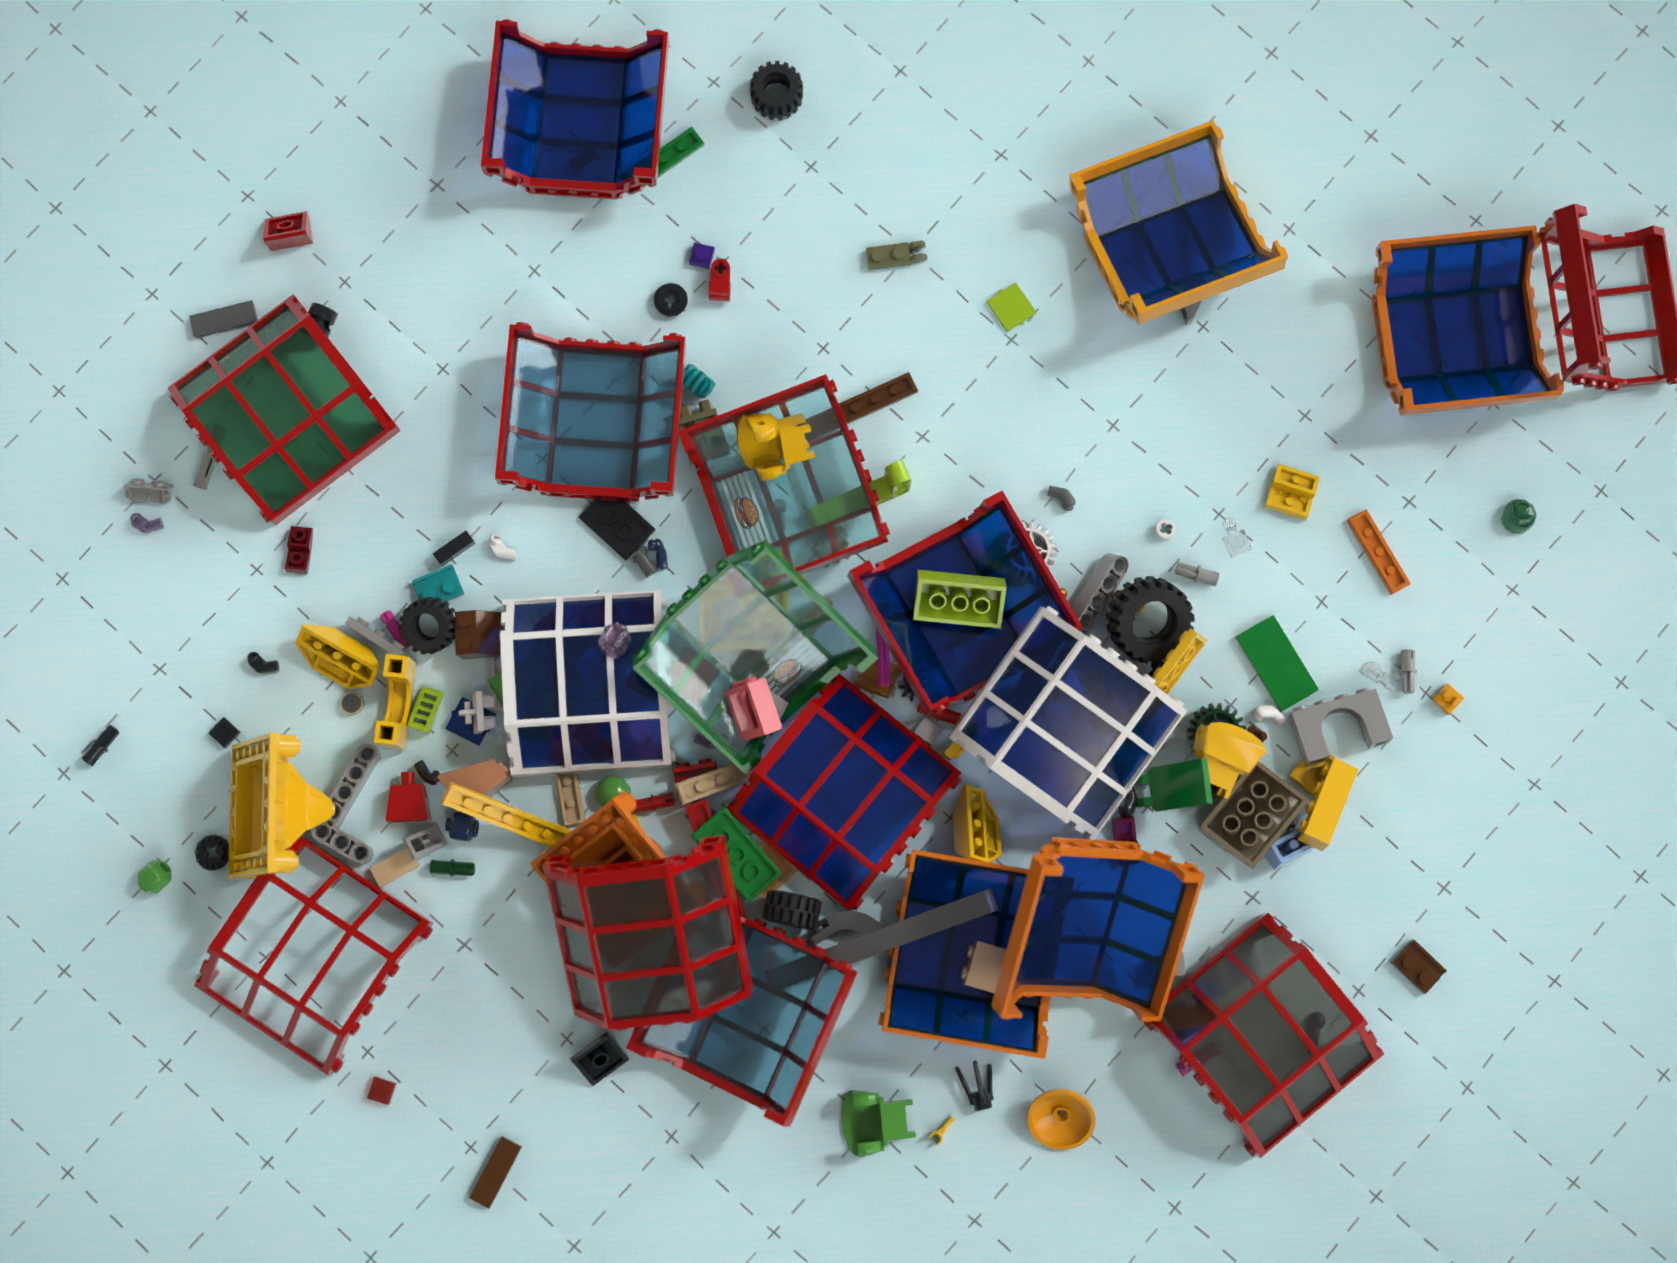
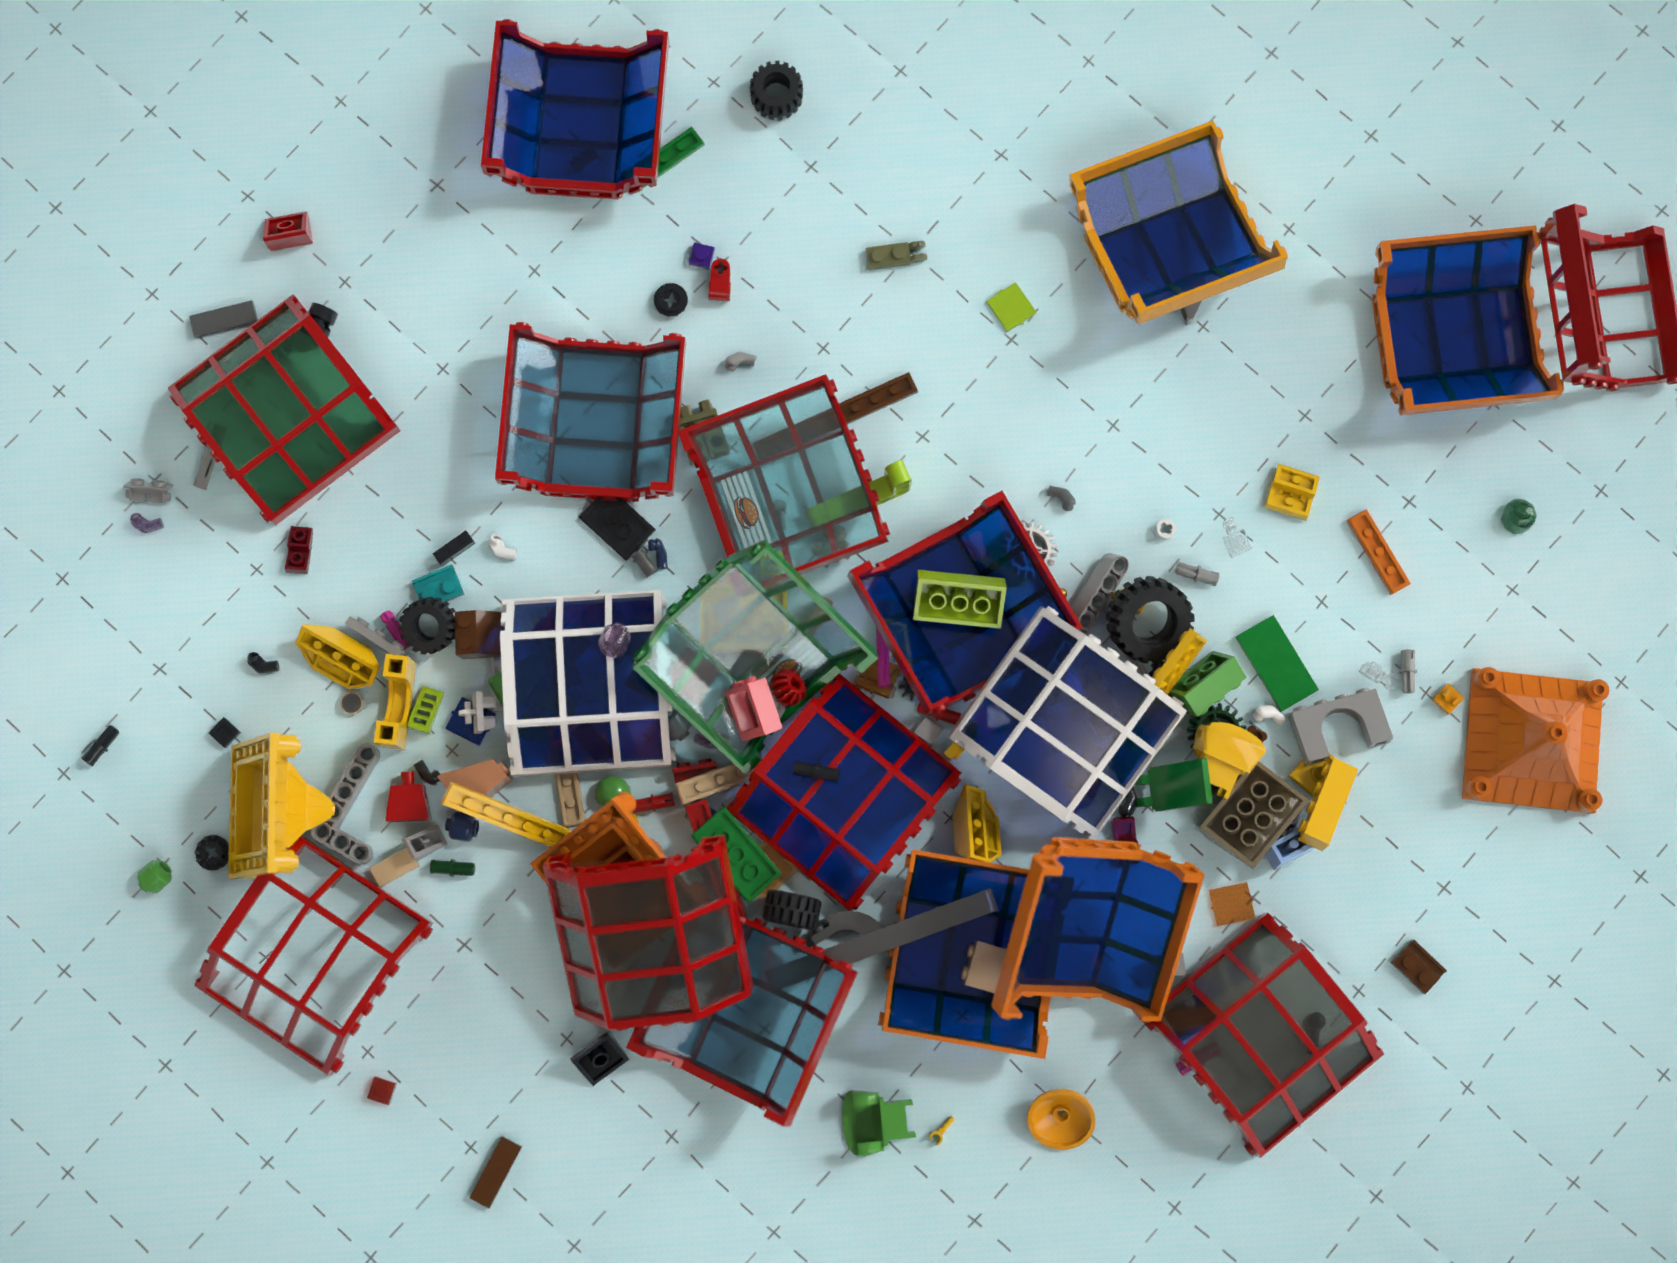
(678, 726): none -> dark grey head
(697, 381): teal gear -> none
(738, 358): none -> light grey arm
(765, 439): yellow piece -> none
(788, 687): none -> red gear
(816, 771): none -> black pin
(982, 1097): black plant -> none
(1208, 682): none -> bright green slope
(1232, 904): none -> clear orange piece
(1533, 740): none -> orange piece

